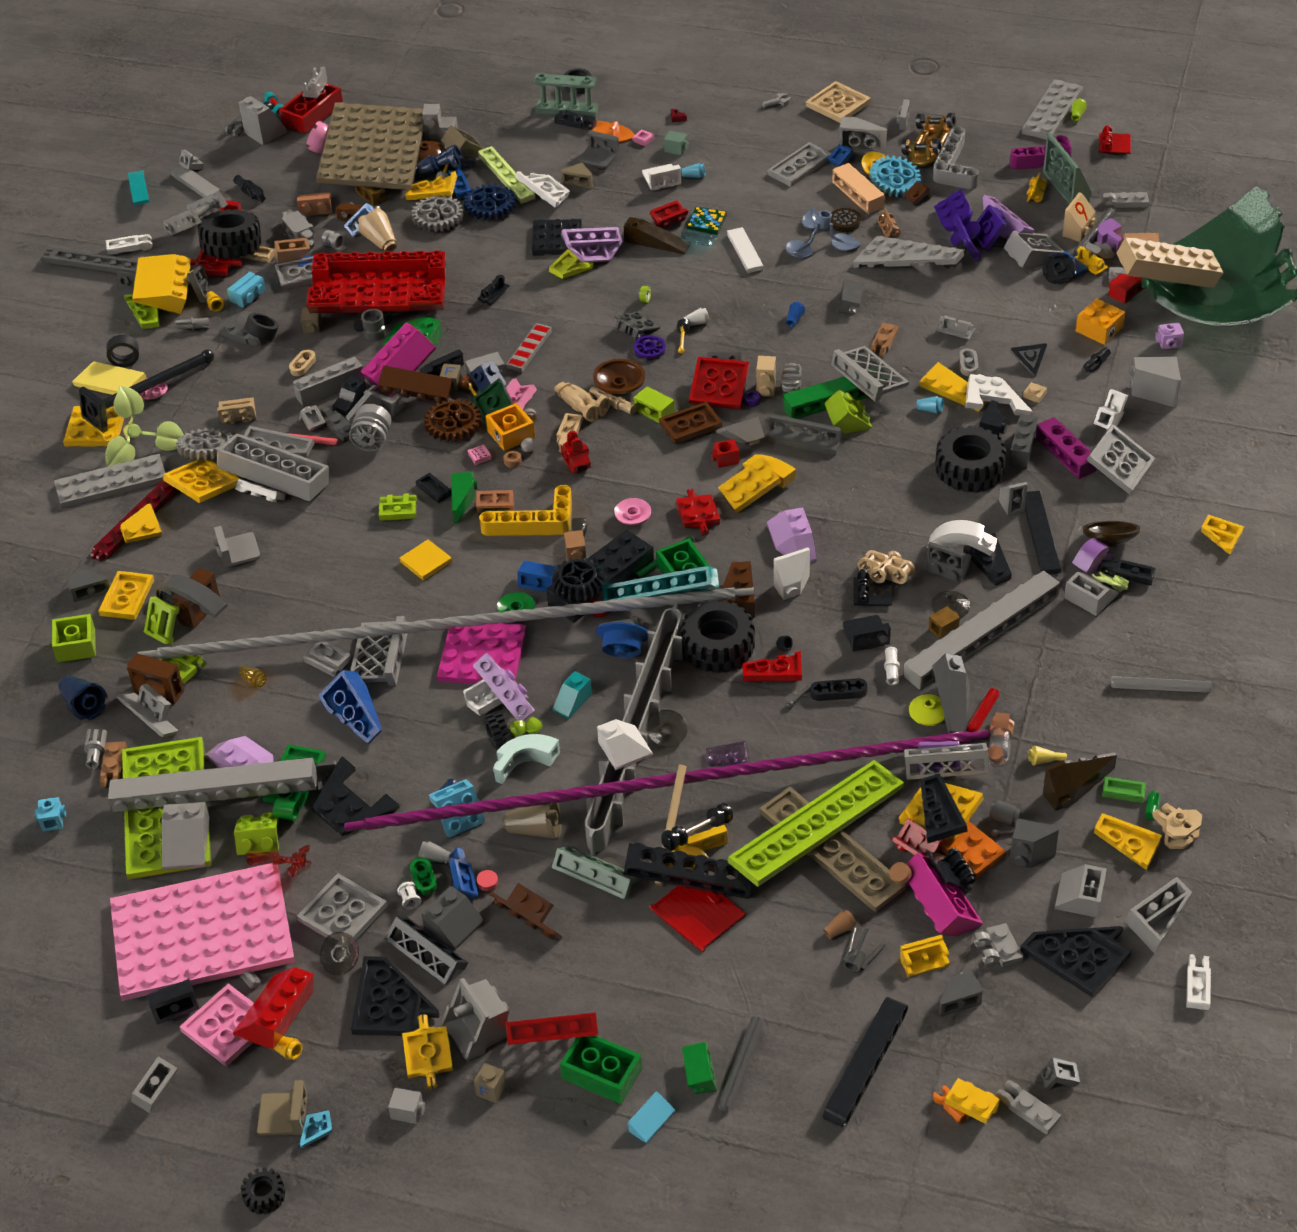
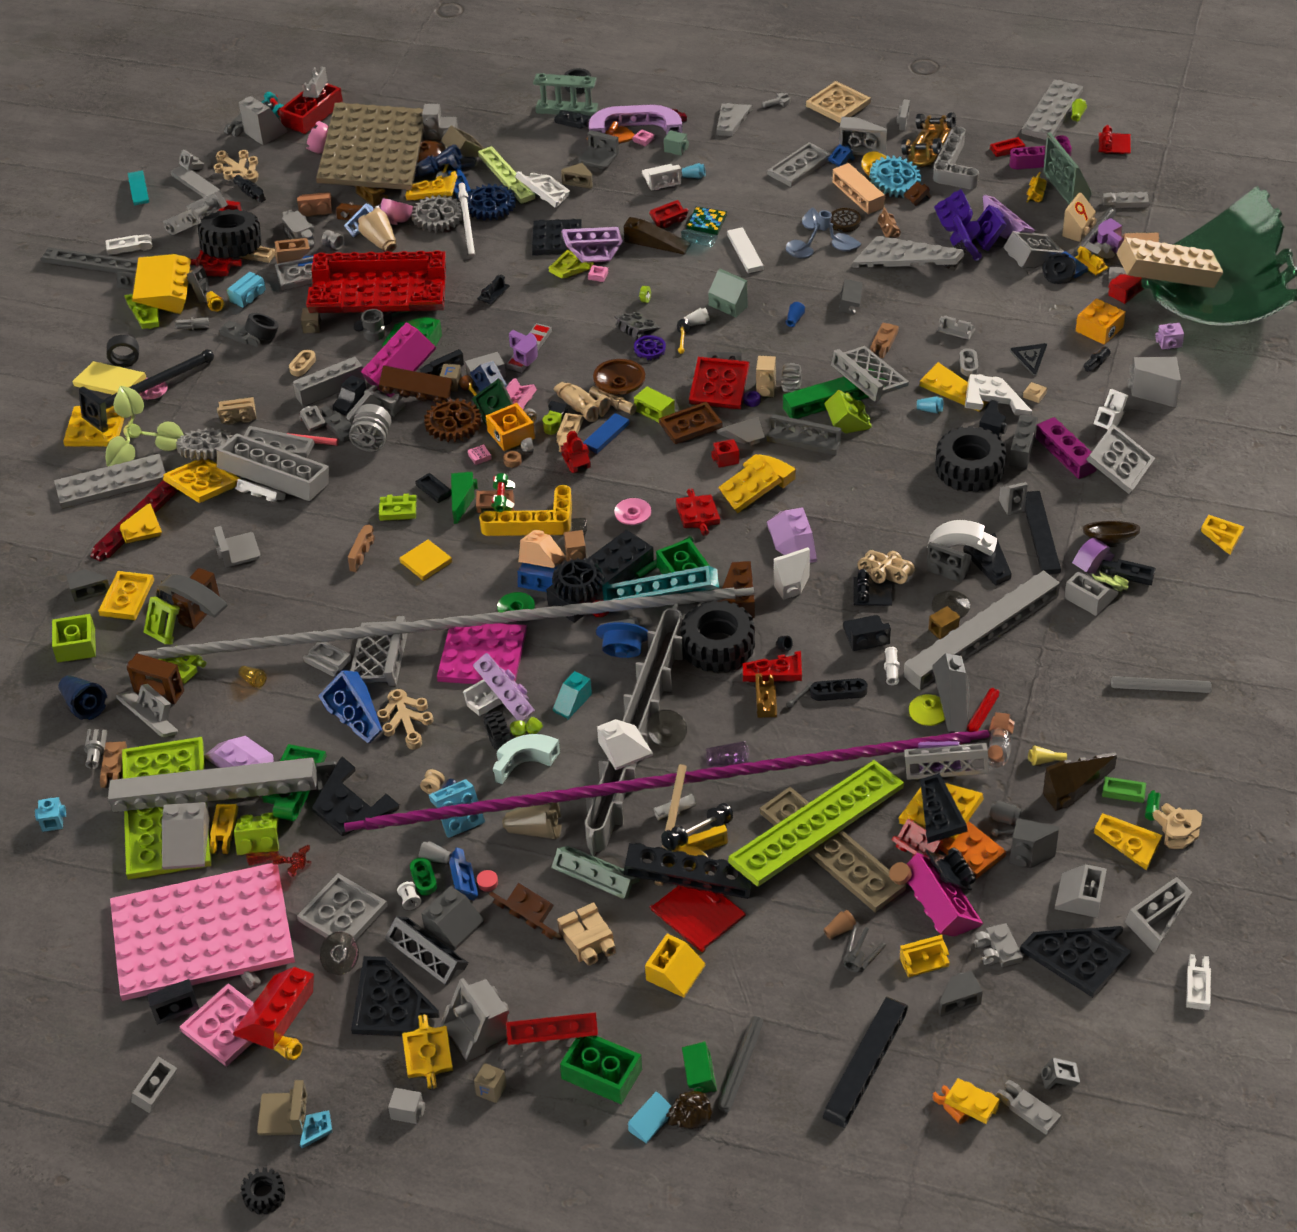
(223, 158): none -> tan plant
(223, 826): none -> yellow hinge
(361, 545): none -> medium nougat hinge
(396, 211): none -> bright pink cylinder
(398, 699): none -> tan plant
(432, 781): none -> tan wheel
(463, 198): none -> white bar
(499, 501): none -> green piece
(523, 347): none -> medium lavender brick
(540, 550): none -> light nougat slope
(554, 418): none -> lime leg
(587, 934): none -> tan hips
(598, 273): none -> bright pink tile
(606, 433): none -> blue tile
(636, 115): none -> lavender arch
(674, 966): none -> yellow slope
(685, 803): none -> white pin
(690, 1110): none -> dark brown hair
(728, 293): none -> sand green slope
(730, 118): none -> light grey wing
(765, 697): none -> pearl gold hinge
(1004, 147): none -> red tile

